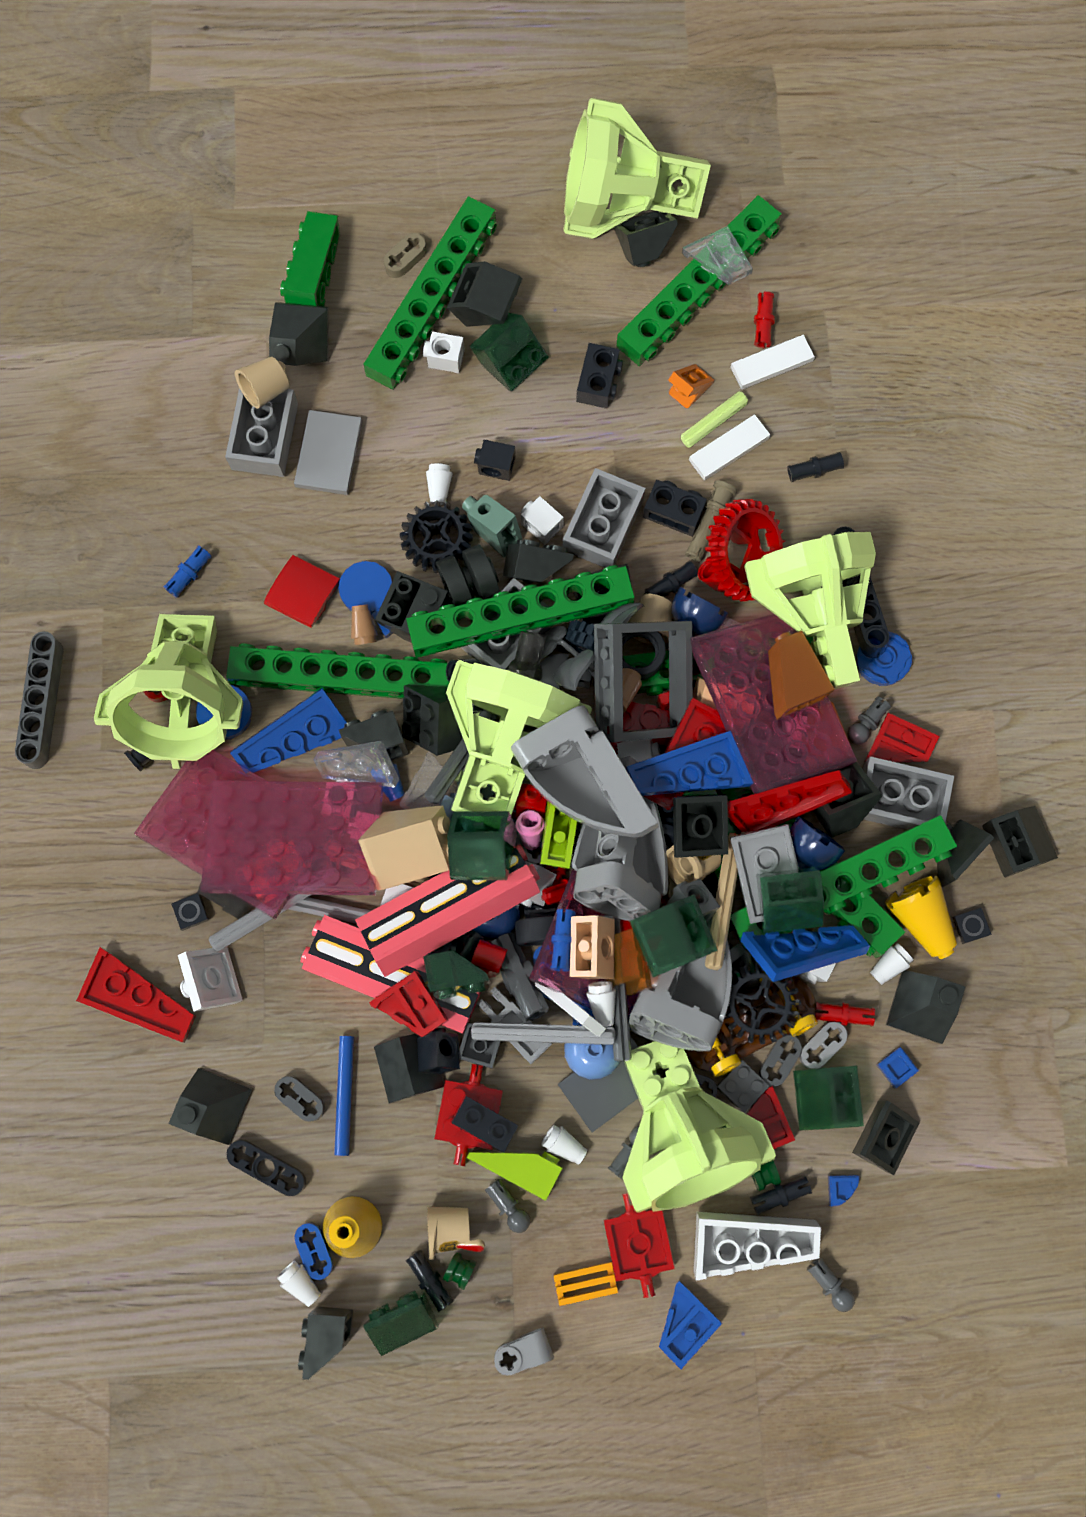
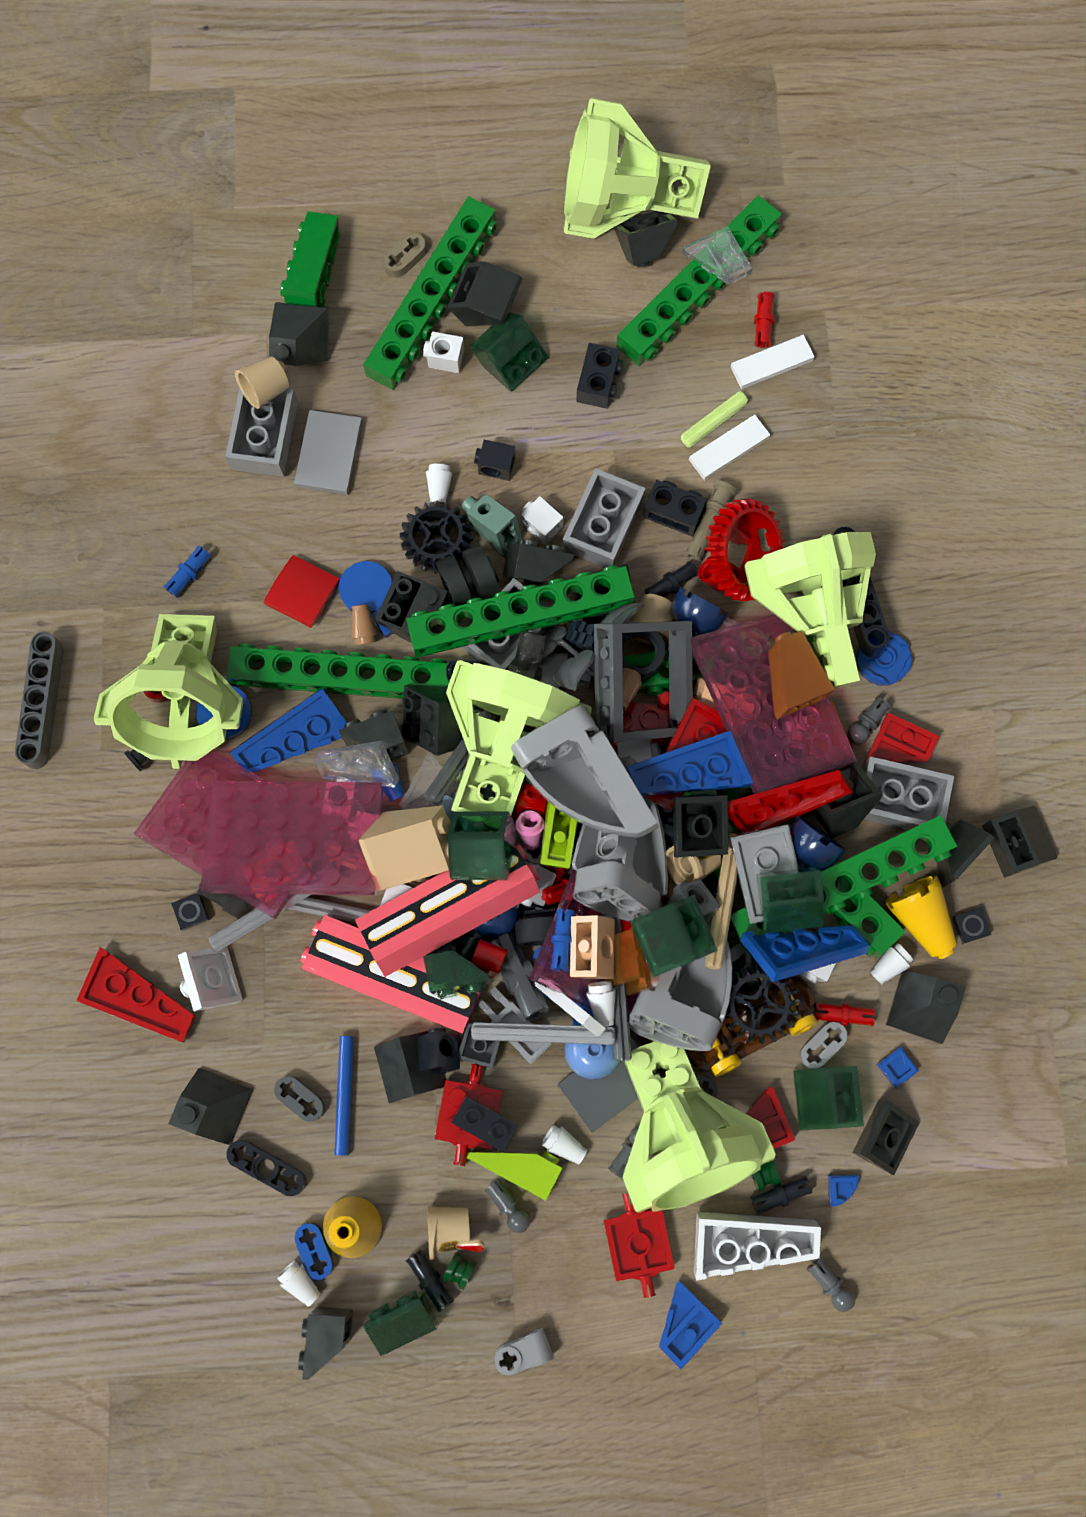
(412, 1005): red wing -> none
(587, 1283): light orange tile -> none
(689, 384): orange slope -> none
(742, 1086): dark grey piece -> none
(786, 1064): dark grey beam -> none
(815, 467): black pin -> none

